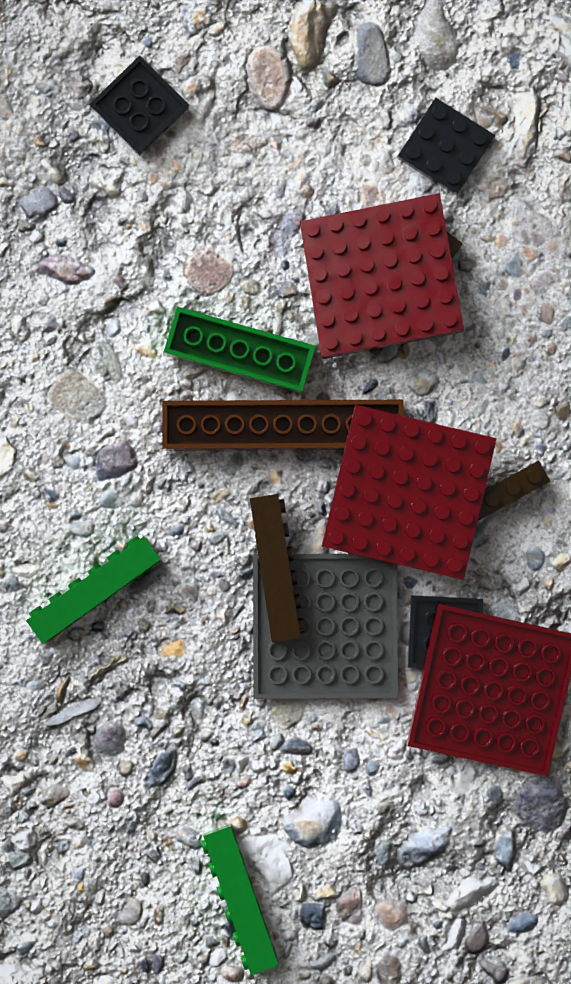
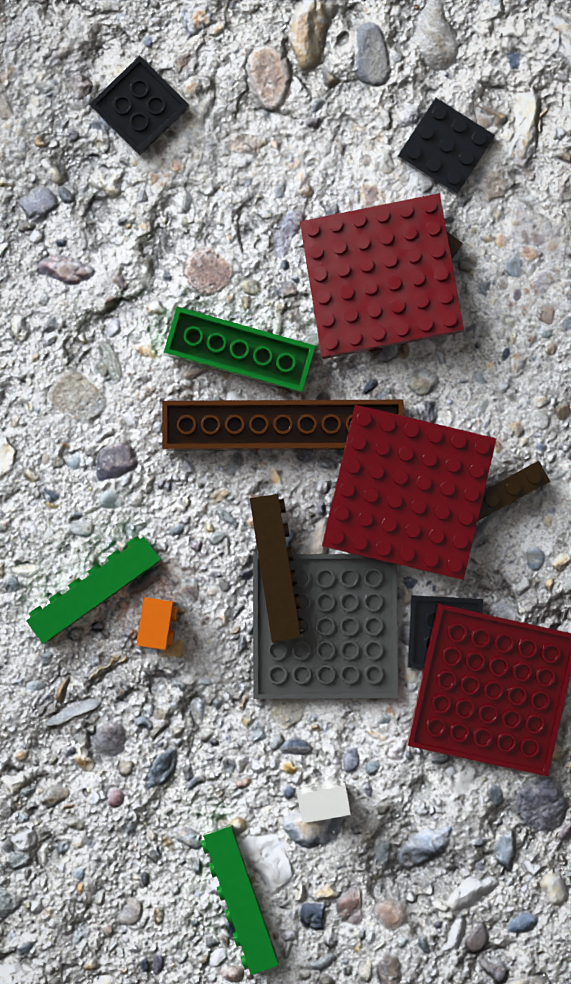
(157, 623): none -> orange brick
(323, 801): none -> white brick

